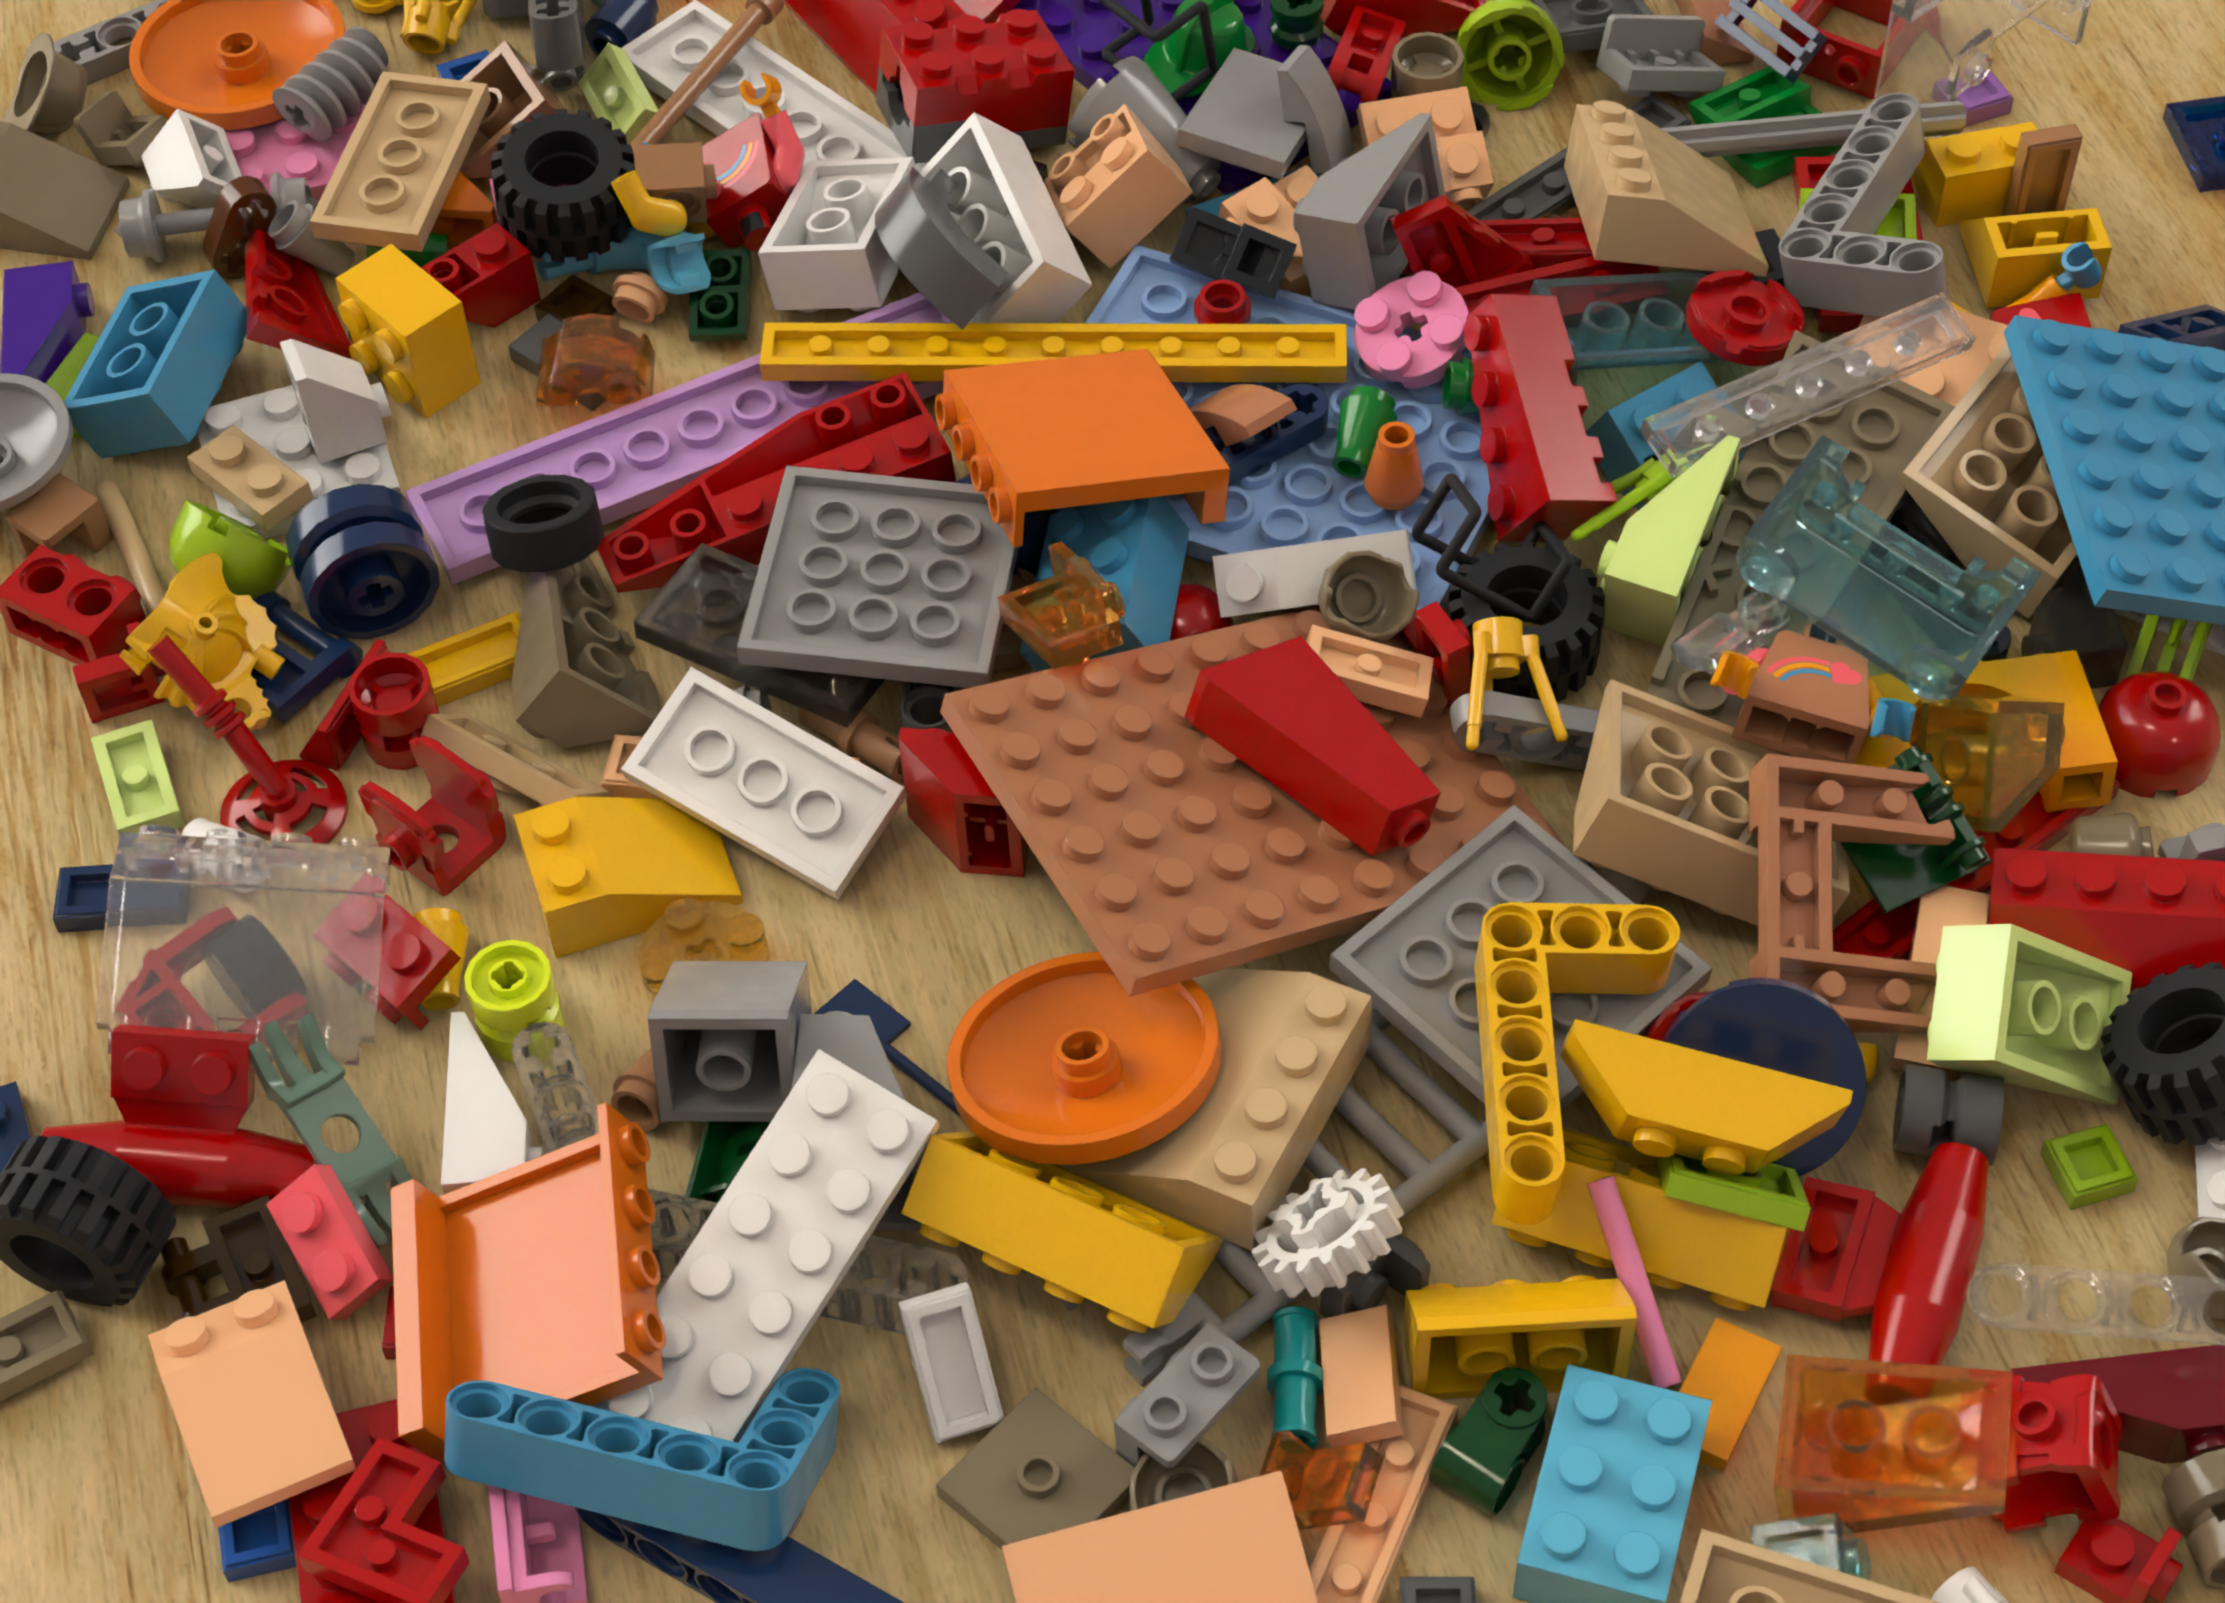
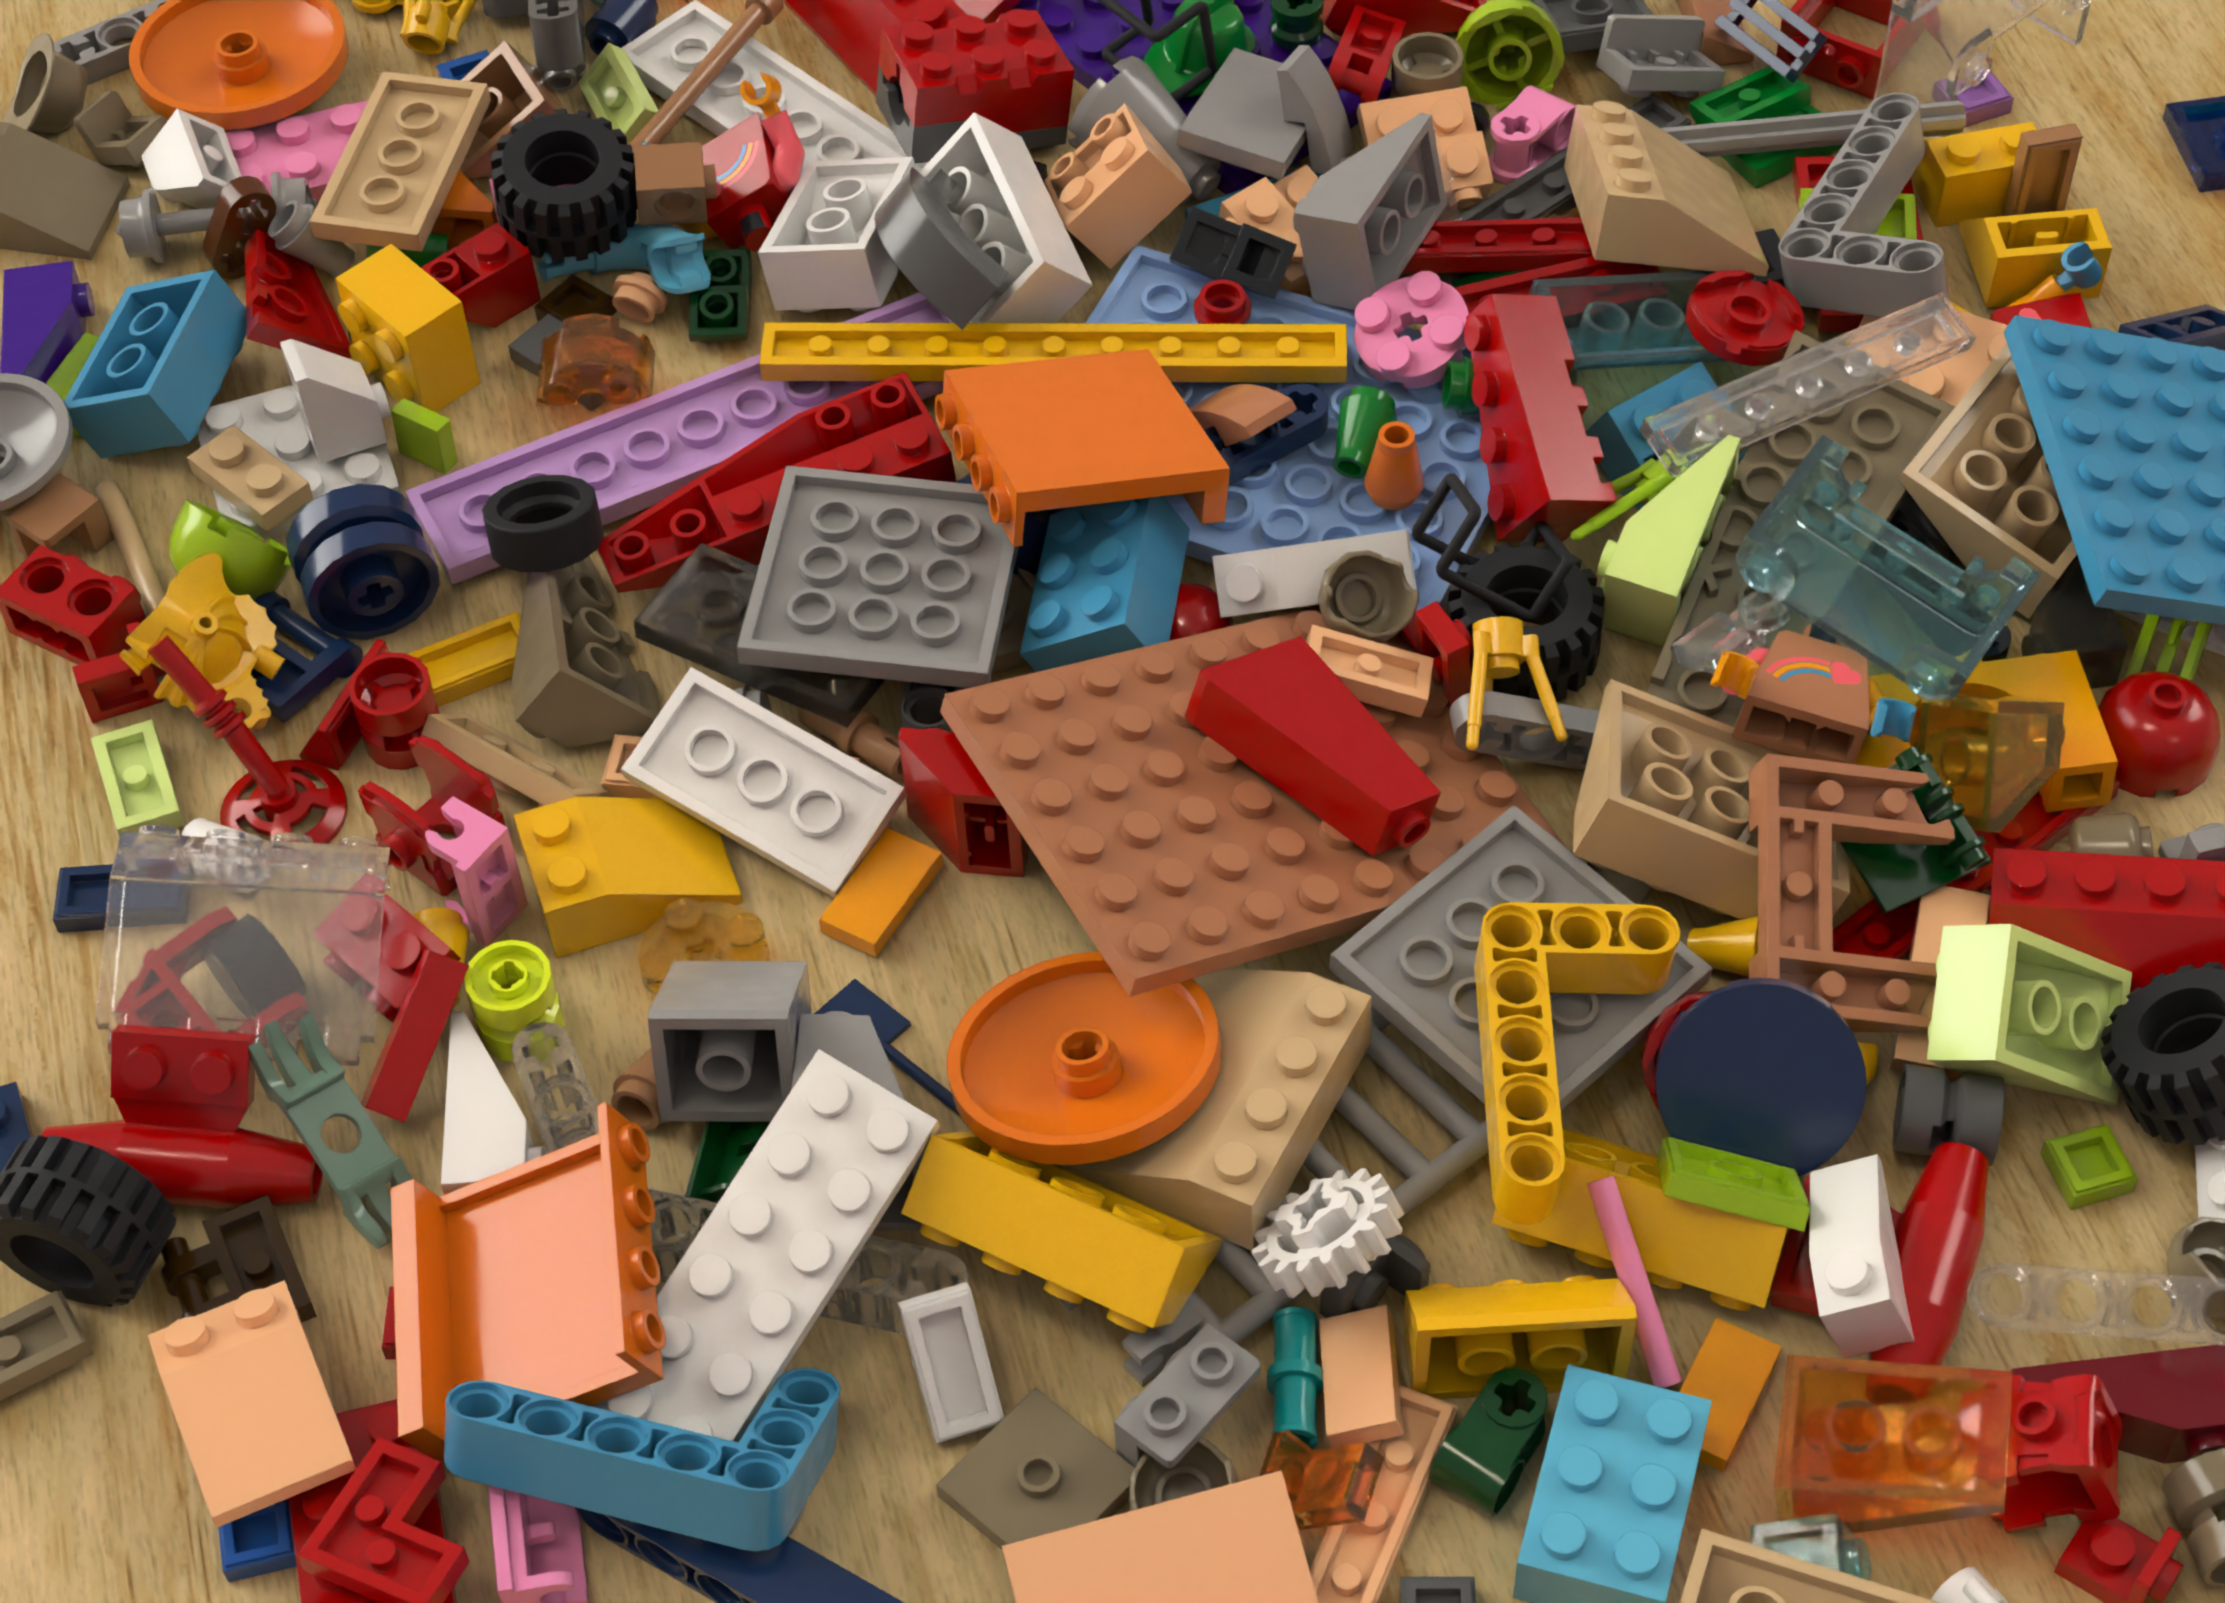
(329, 1241): coral plate -> none
(333, 84): light grey piece -> none
(414, 1035): none -> red piece
(424, 435): none -> lime tile
(482, 869): none -> bright pink hinge
(646, 212): yellow arm -> none
(881, 892): none -> light orange tile
(1066, 614): clear orange bracket -> none
(1455, 244): red wing -> none
(1529, 133): none -> bright pink piece
(1697, 1101): yellow wedge -> none
(1727, 944): none -> yellow cone
(1856, 1258): none -> white slope

